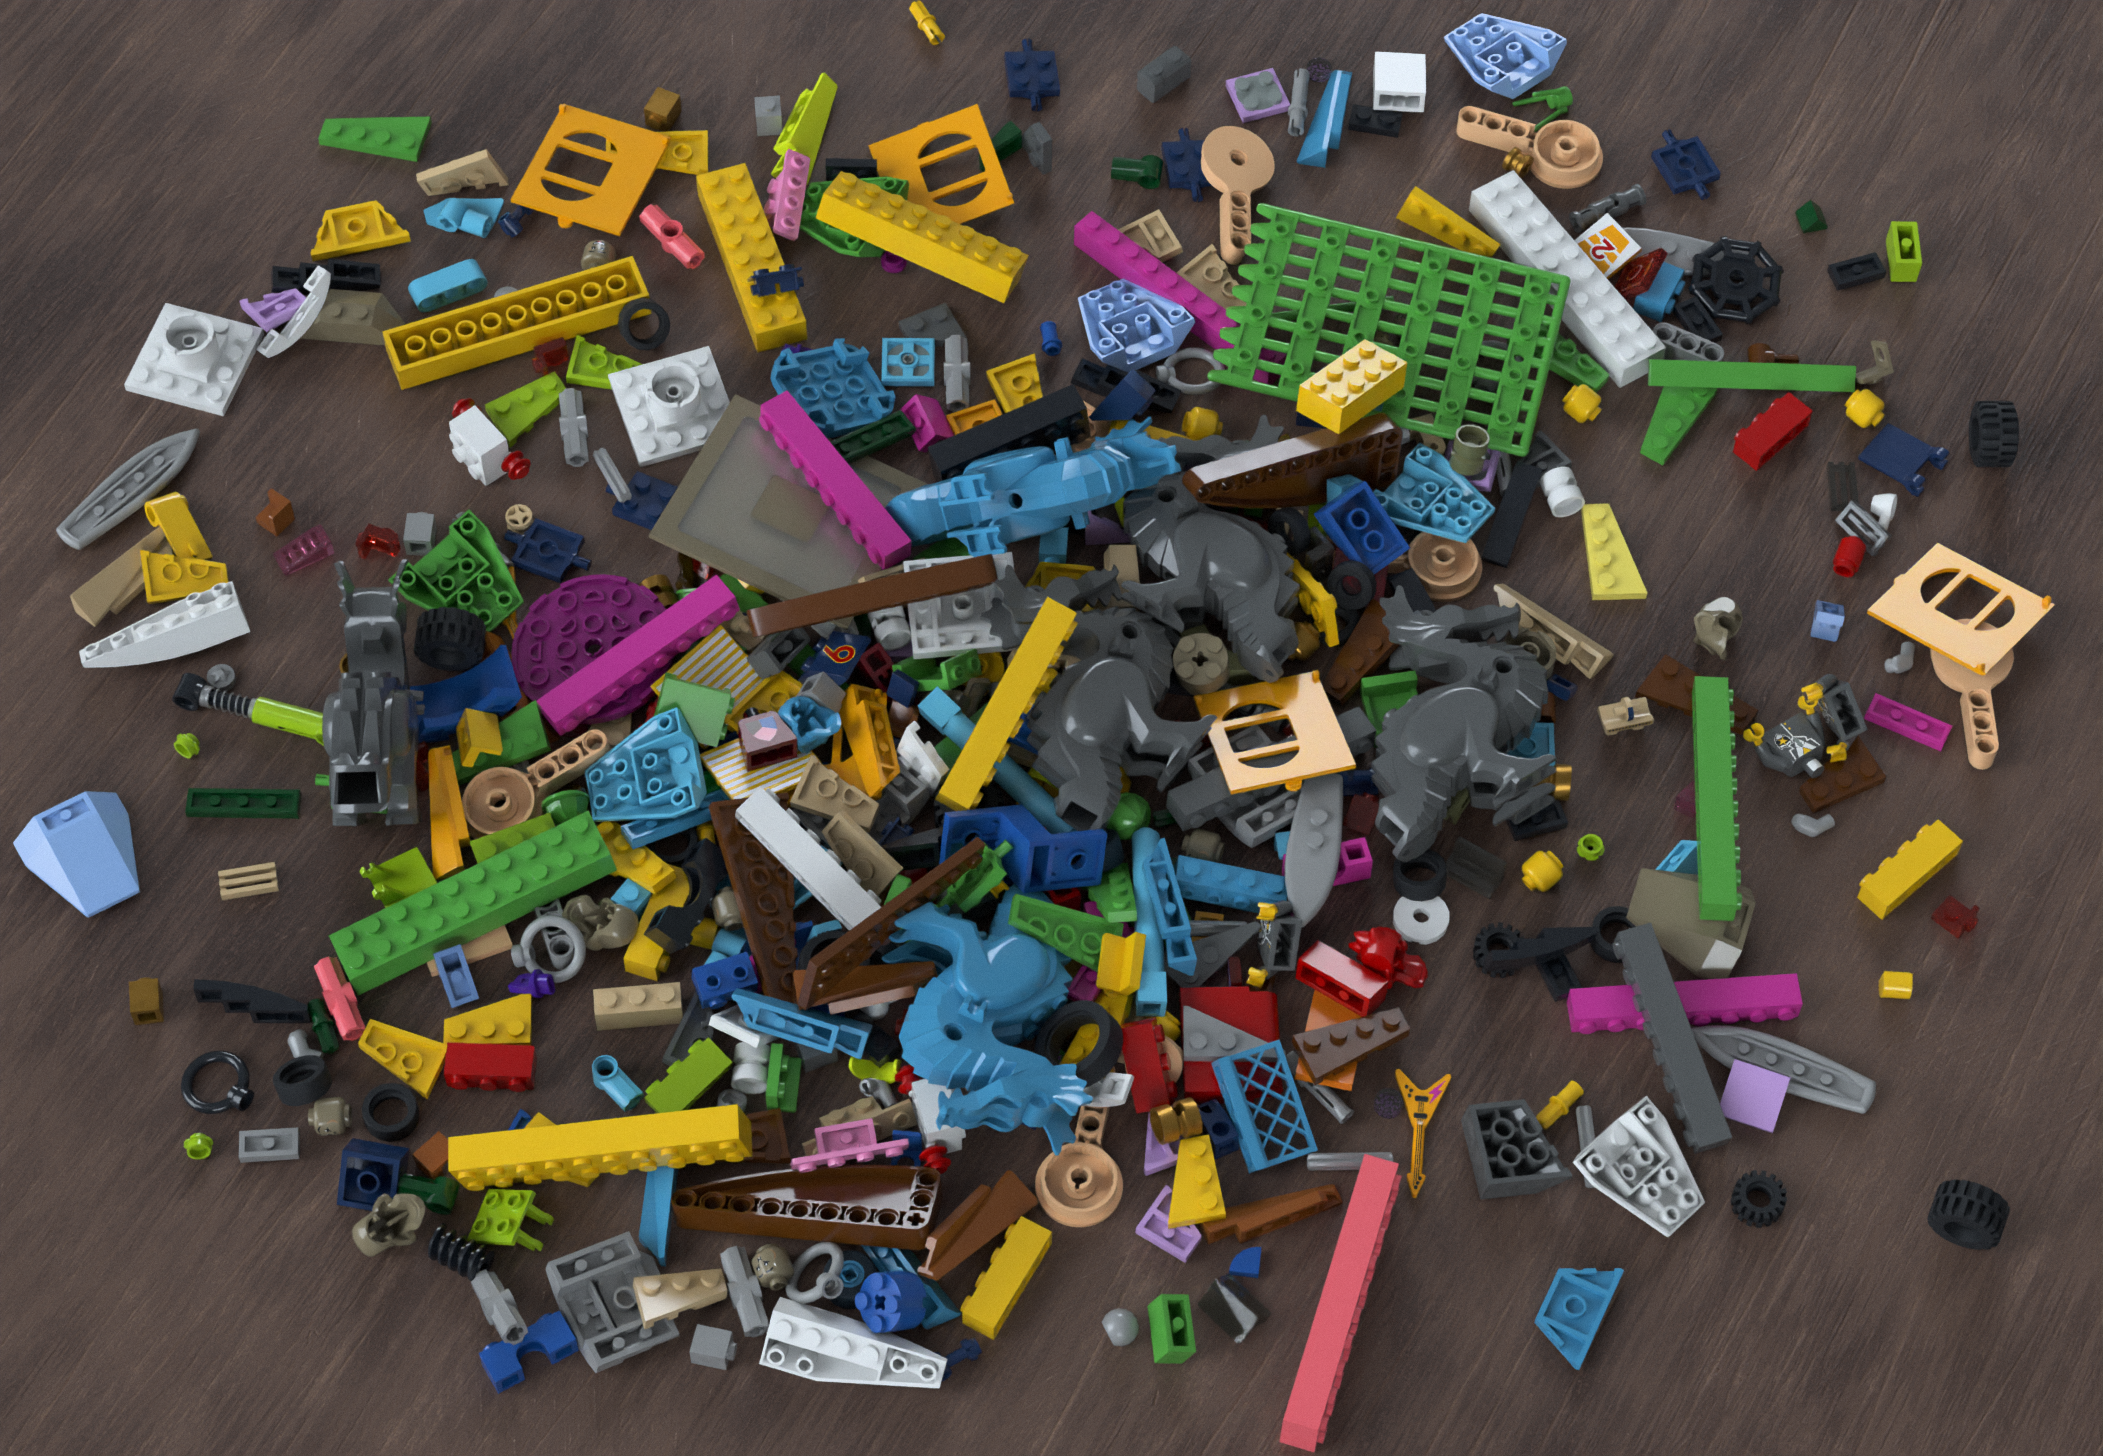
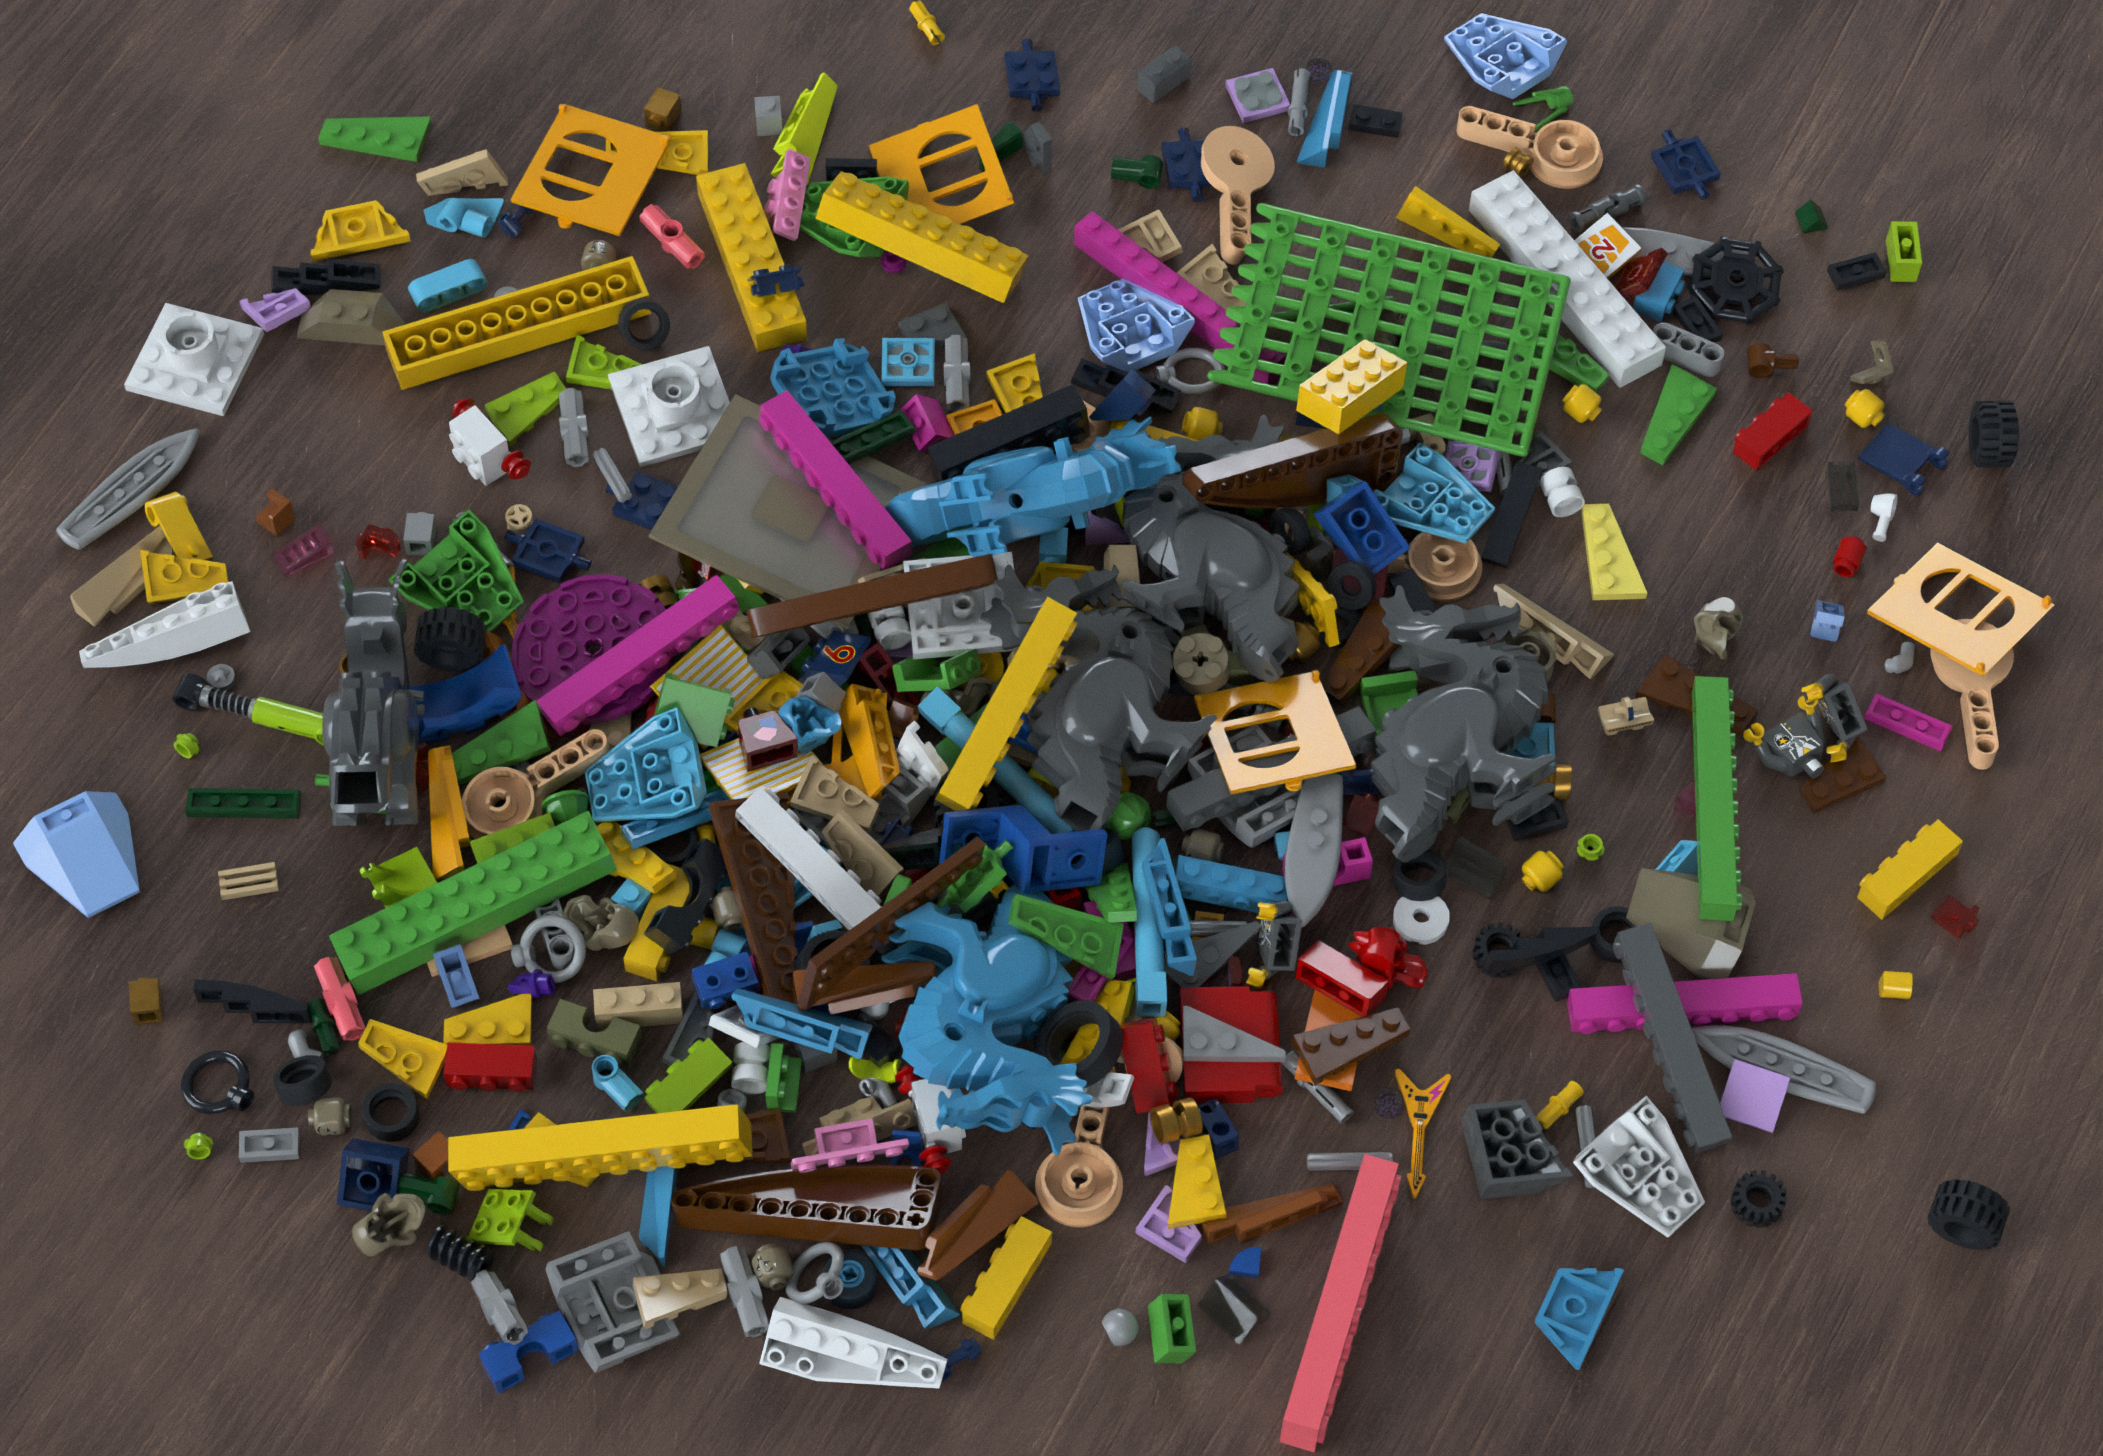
(303, 318): white slope -> none
(477, 733): yellow panel -> none
(549, 354): clear red bracket -> none
(569, 1030): none -> olive arch
(712, 1347): light grey brick -> none
(891, 1301): blue brick -> none
(903, 688): dark blue tile -> none
(1051, 344): blue pin -> none
(1121, 963): yellow panel -> none
(1241, 1115): dark azure fence -> none
(1399, 82): white brick -> none
(1469, 450): olive wheel -> none
(1561, 687): dark blue tile -> none
(1751, 375): bright green tile -> none
(1811, 826): light grey arm -> none
(1879, 542): dark grey tile -> none

